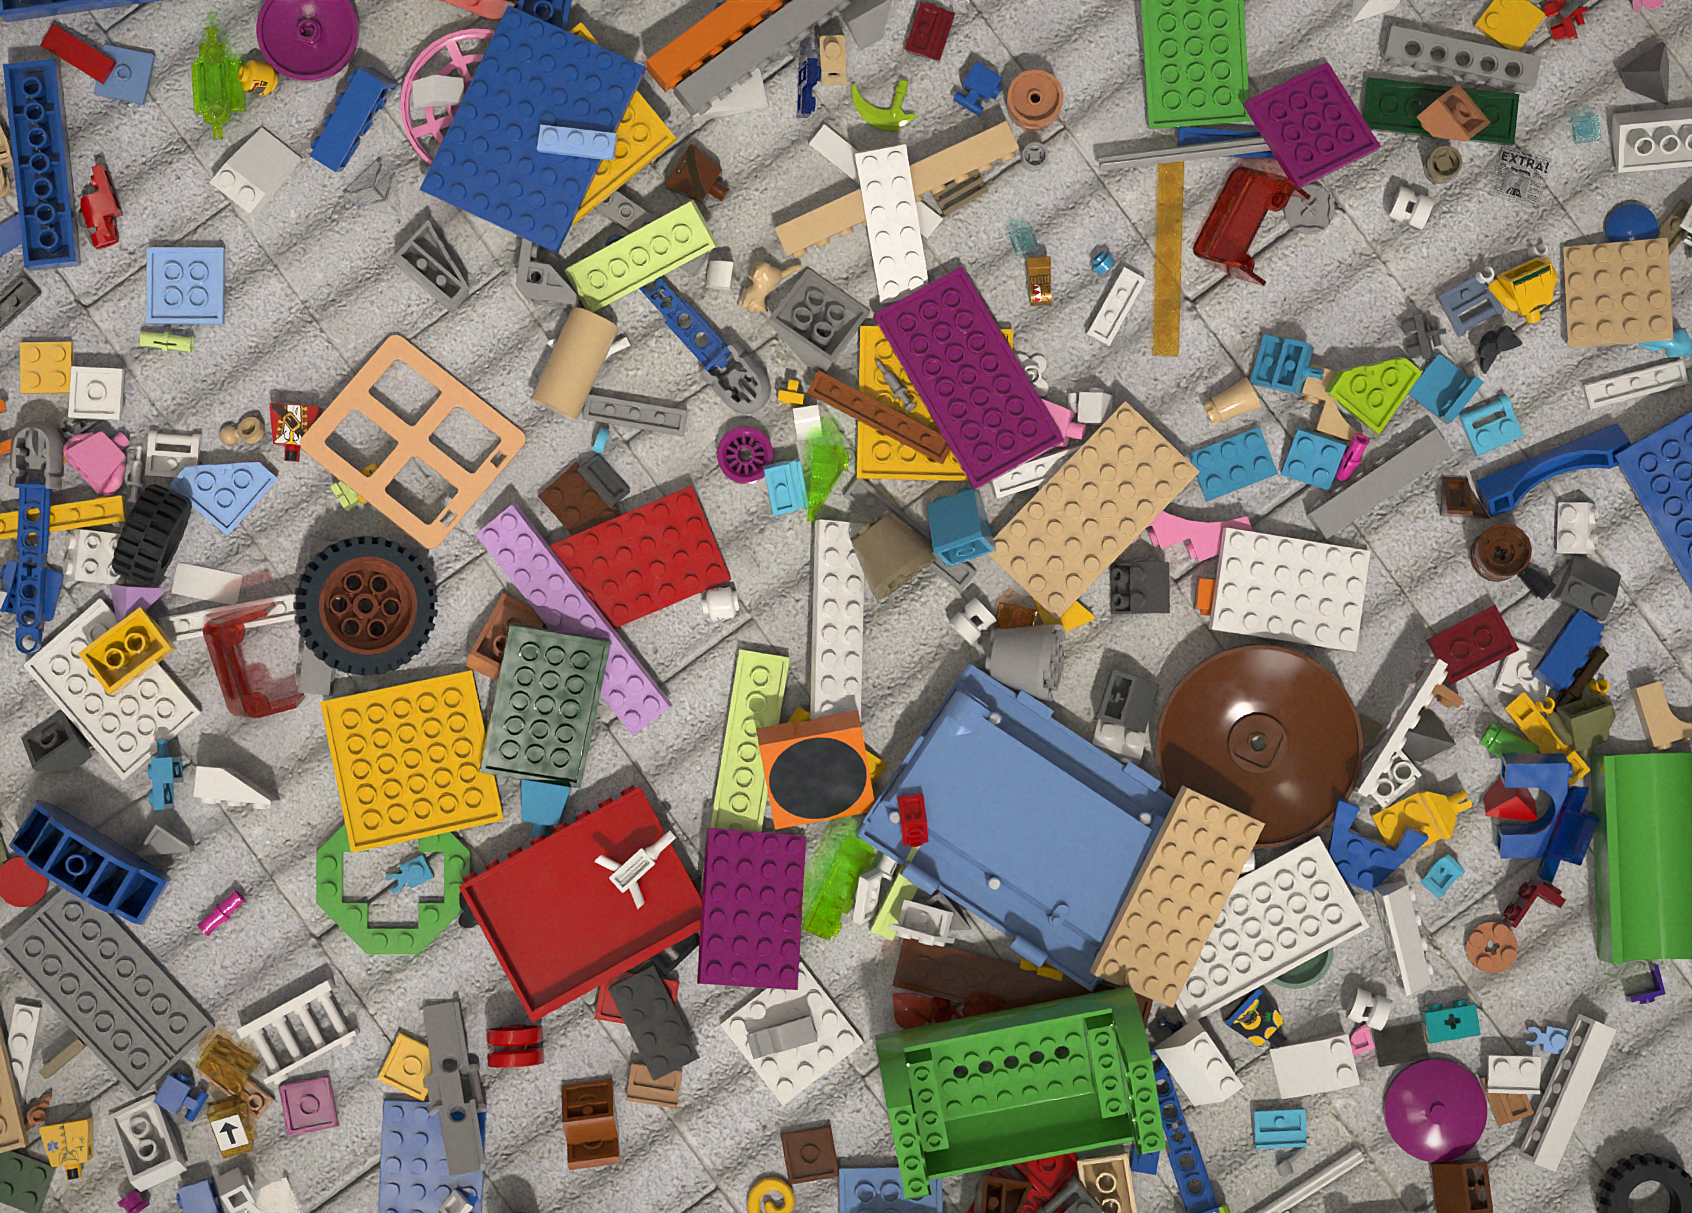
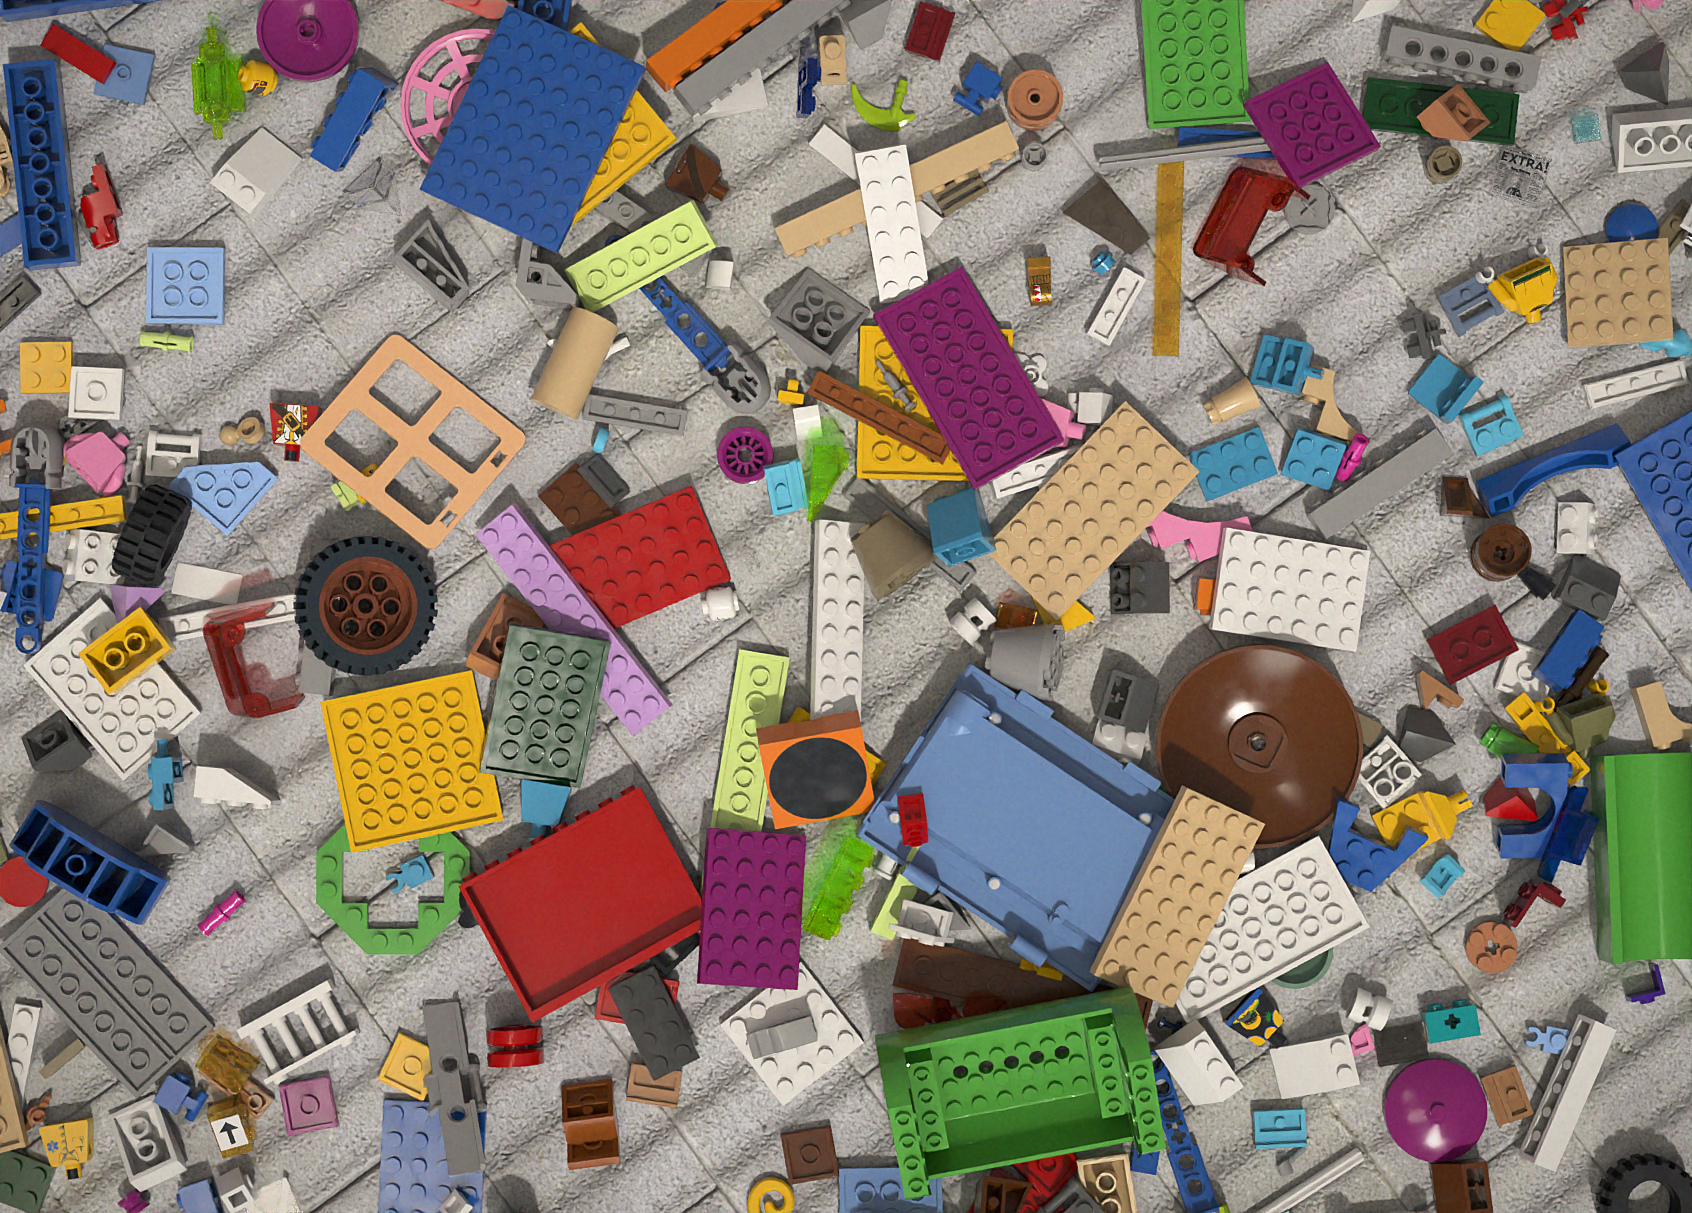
(438, 91): white slope -> none
(577, 142): light blue plate -> none
(628, 873): white piece -> none
(763, 280): tan animal -> none
(867, 896): white plate -> none
(1024, 241): clear light blue plate -> none
(1108, 218): none -> dark brown wing
(1374, 390): lime plate -> none
(1395, 736): white plate -> none
(1403, 936): white slope -> none
(1419, 211): white wheel -> none
(1494, 343): black animal -> none
(1513, 1074): white plate -> none

